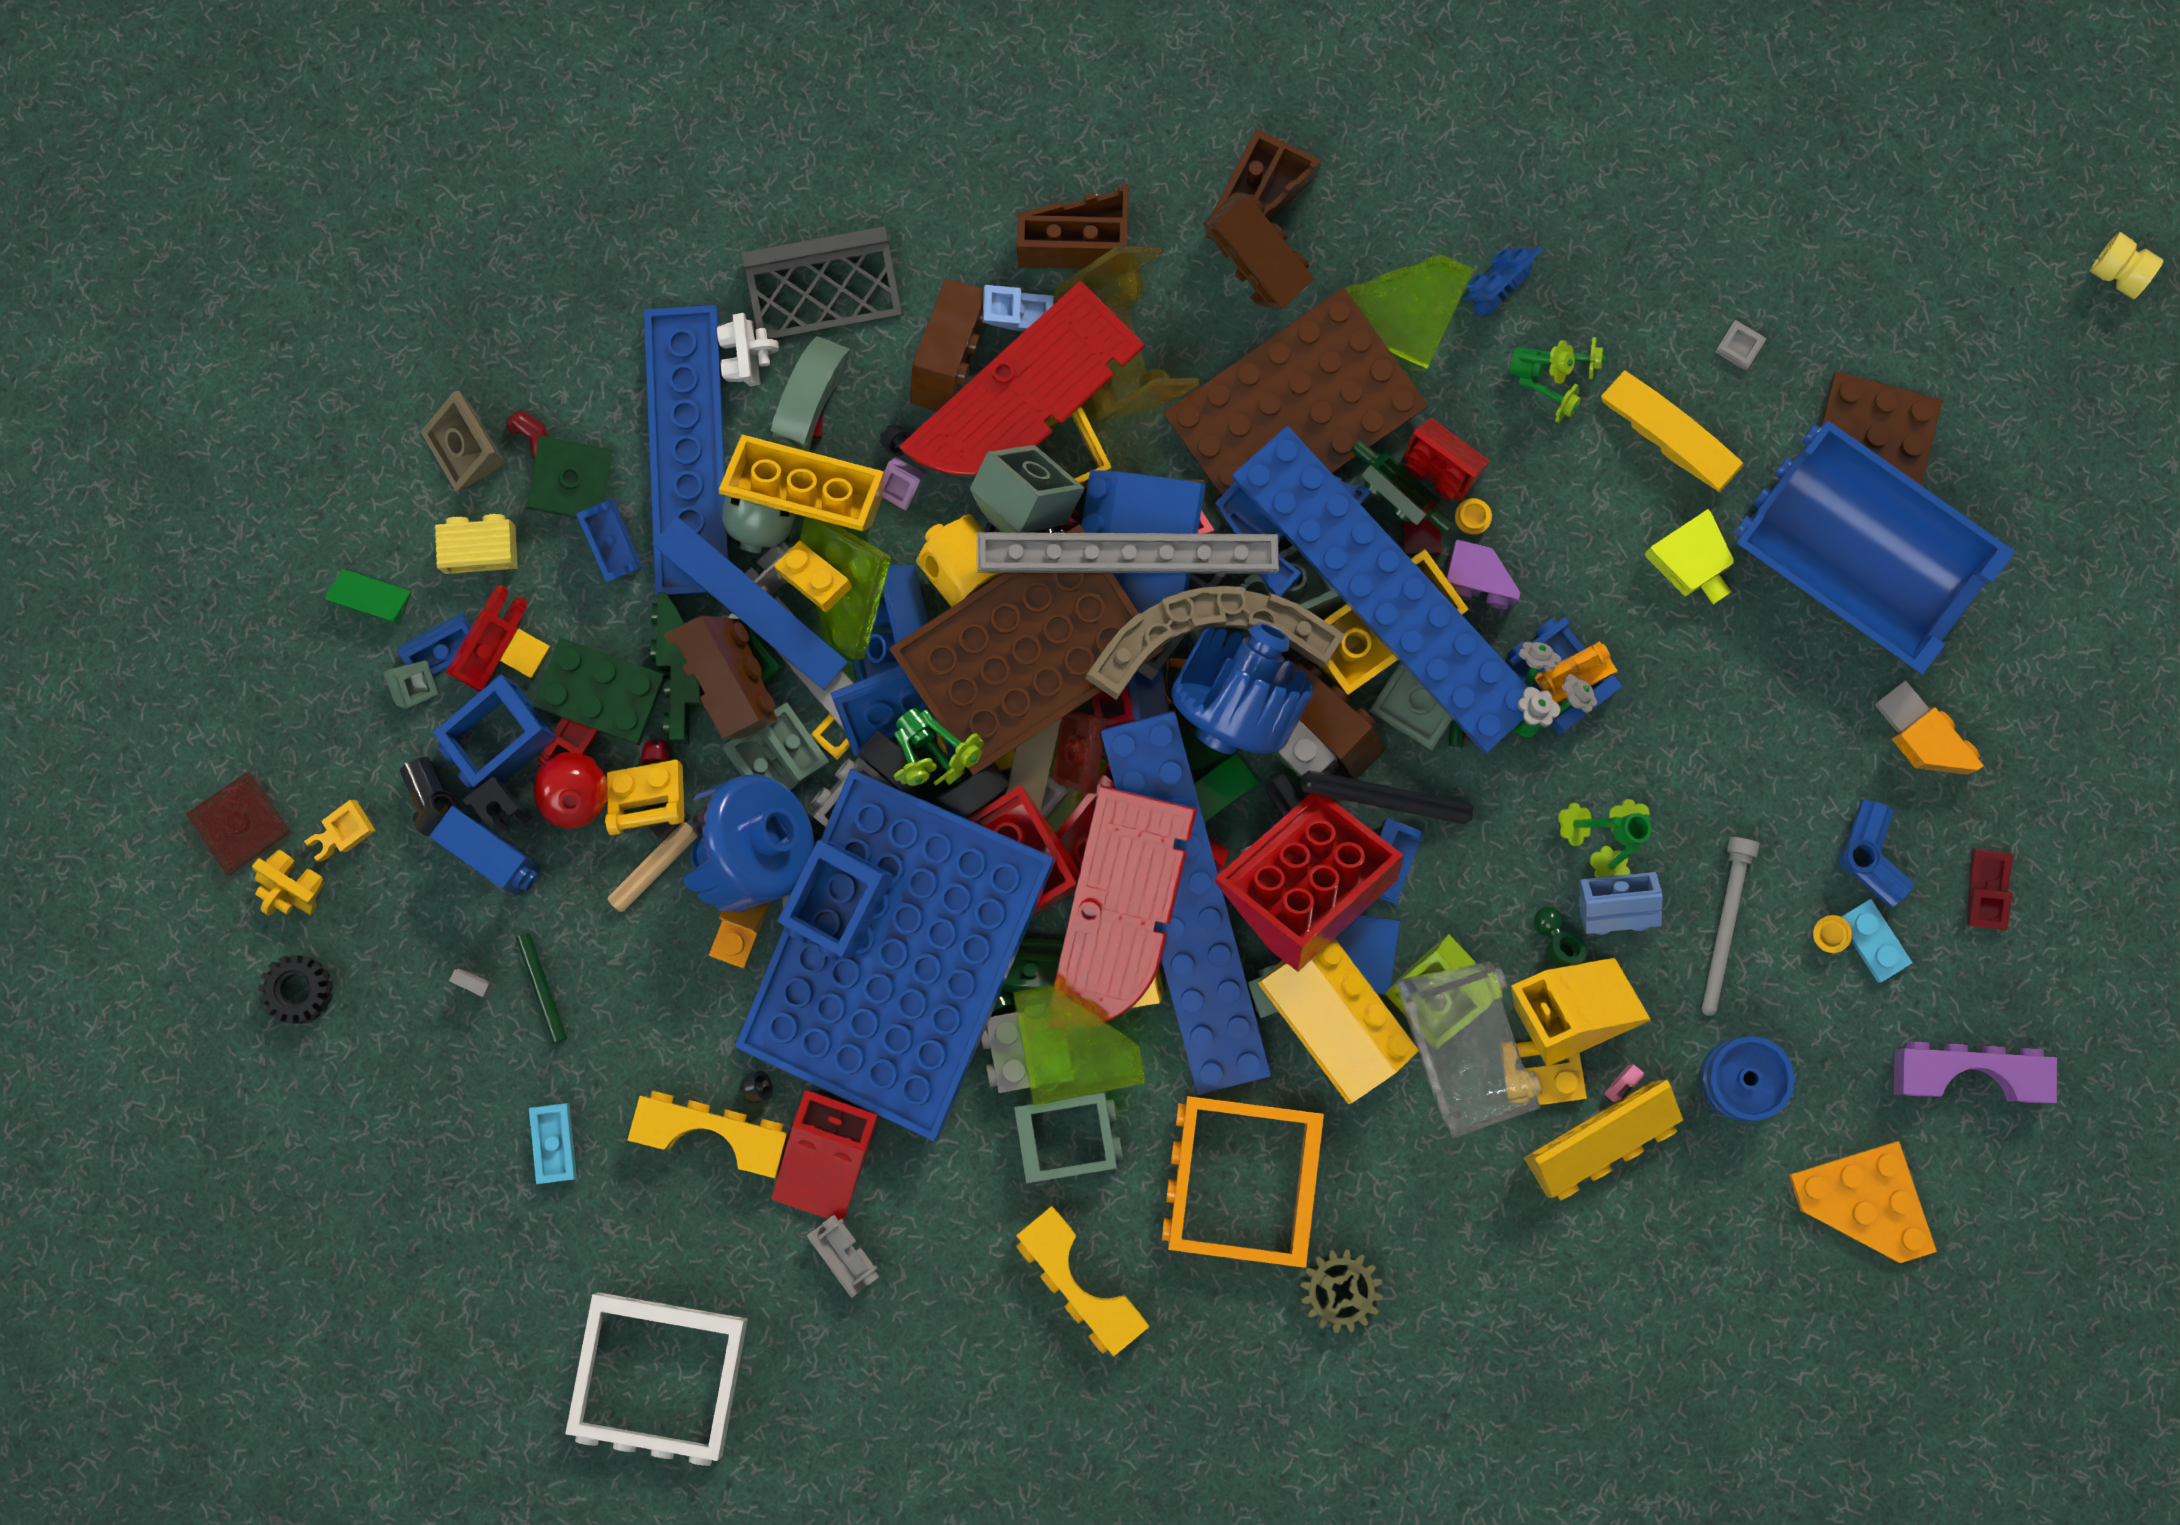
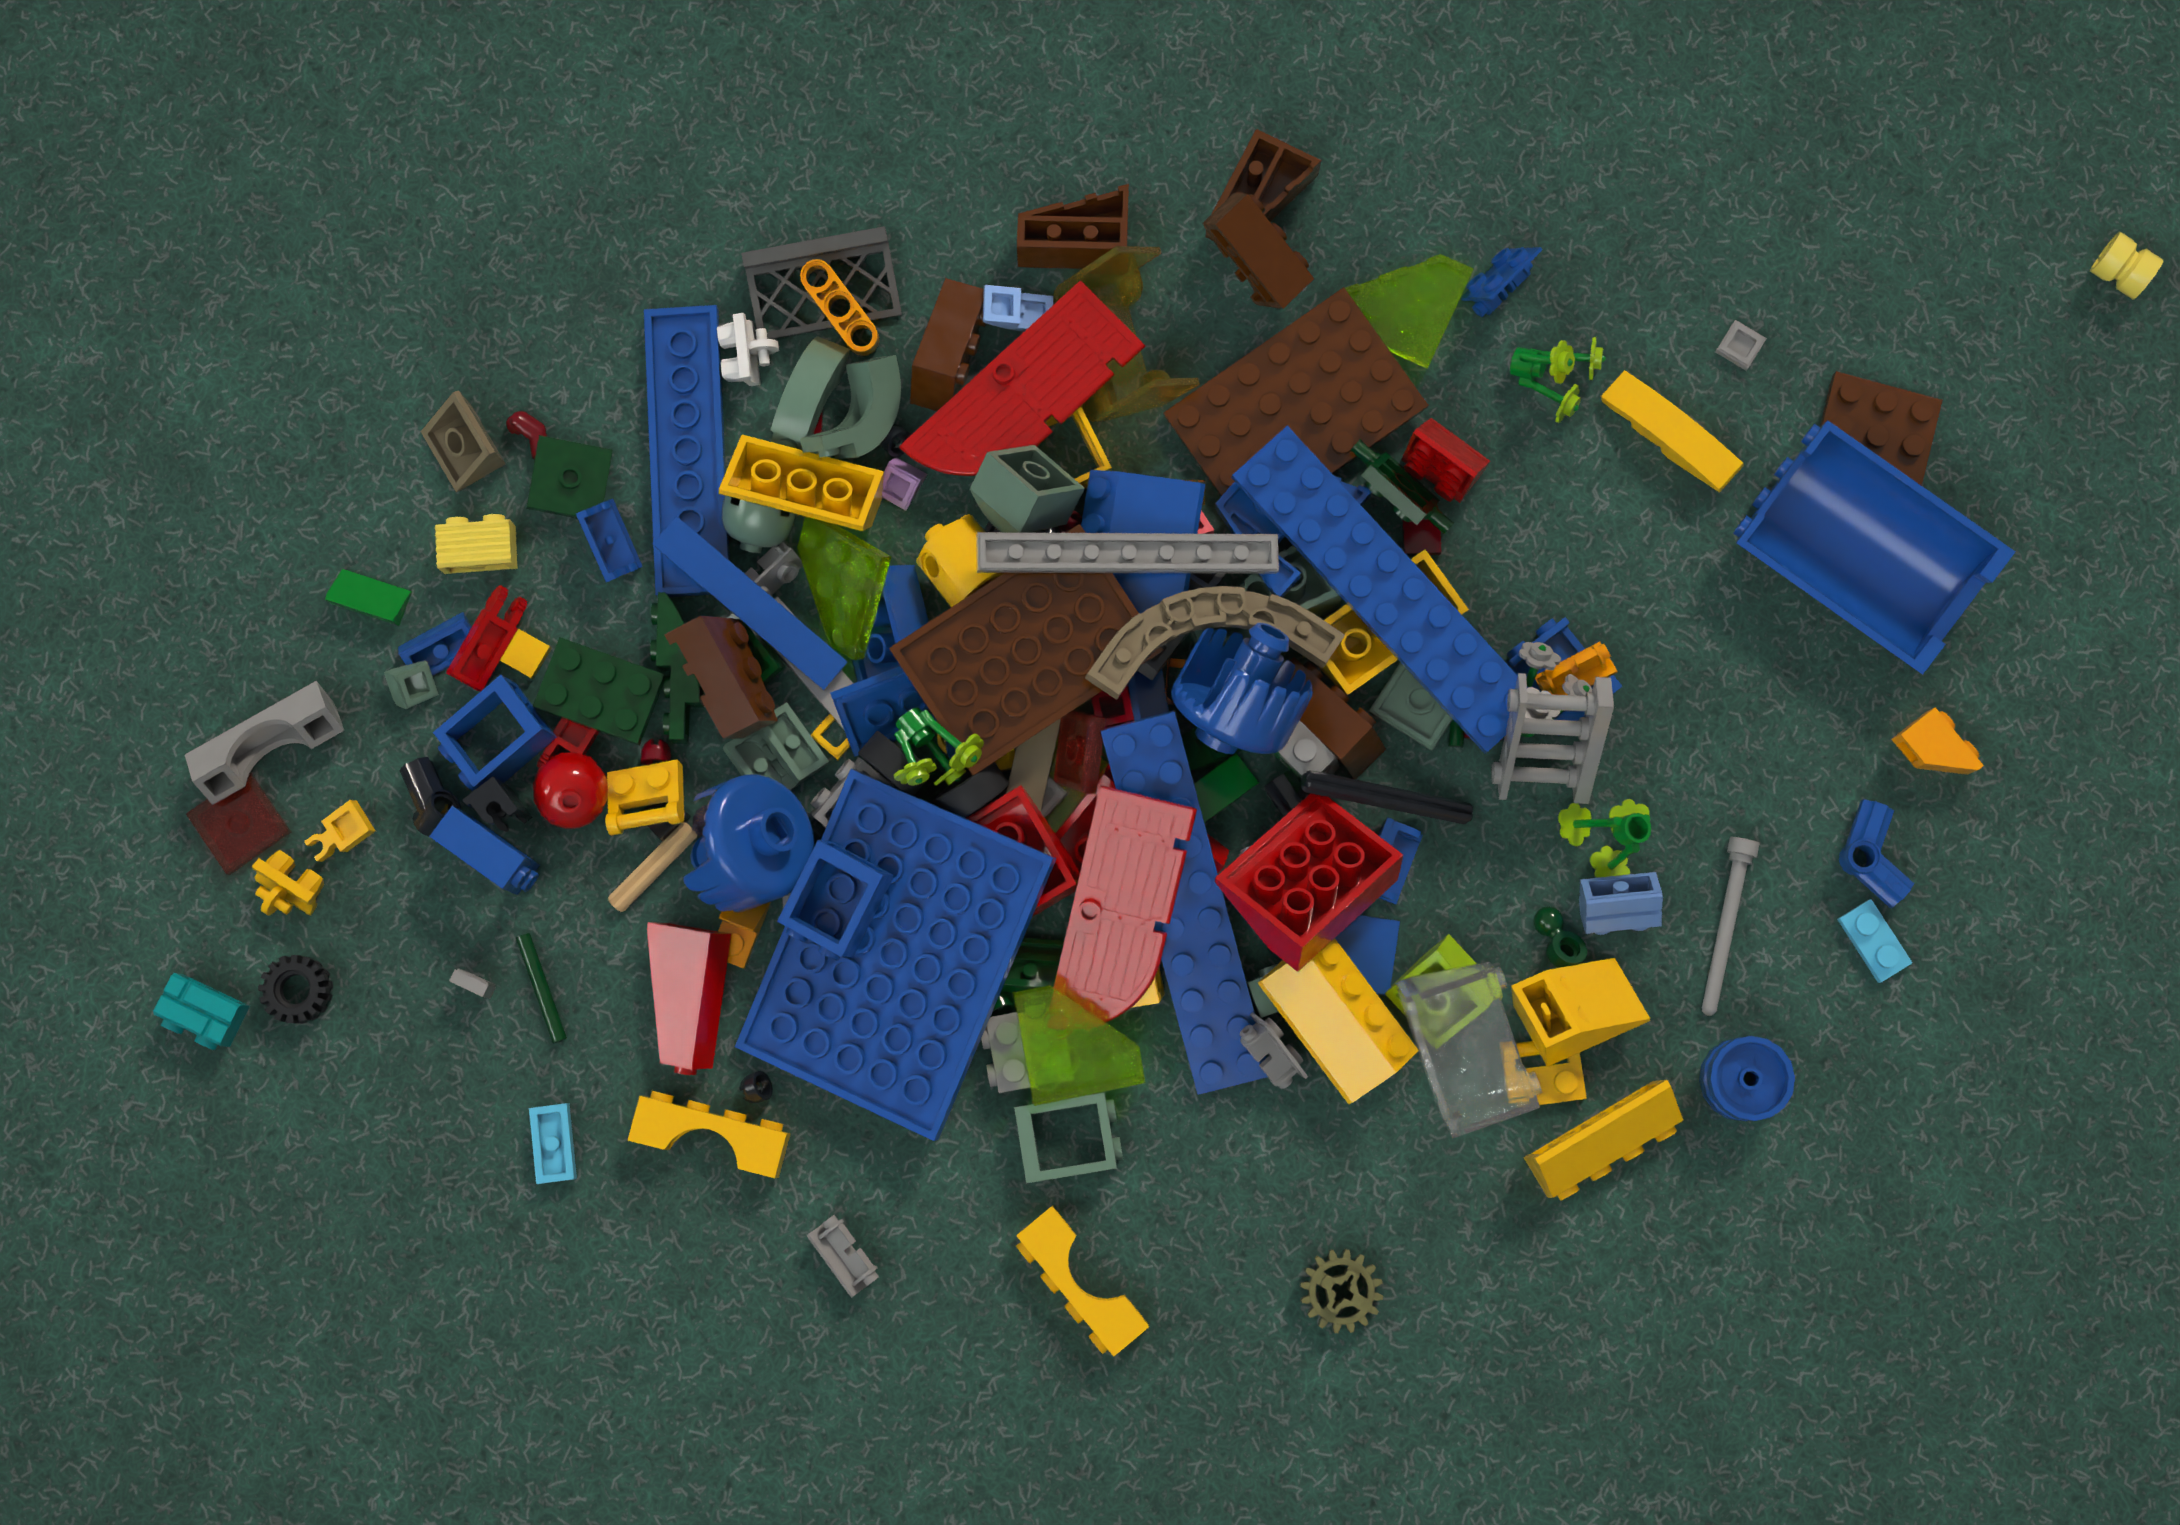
(201, 1011): none -> teal brick
(225, 761): none -> light grey arch
(660, 1446): white window -> none
(687, 992): none -> slope
(813, 576): yellow plate -> none
(824, 1156): red slope -> none
(835, 290): none -> light orange beam
(871, 414): none -> sand green arch
(1178, 1188): light orange window -> none
(1264, 1039): none -> light grey hinge
(1473, 516): yellow plate -> none
(1479, 570): medium lavender slope -> none
(1584, 754): none -> light grey fence
(1628, 1078): bright pink tile -> none
(1694, 557): neon yellow torso -> none
(1832, 934): yellow plate -> none
(1869, 1201): light orange plate -> none
(1902, 706): light grey tile -> none
(1988, 889): dark red slope -> none
(2021, 1077): medium lavender arch -> none

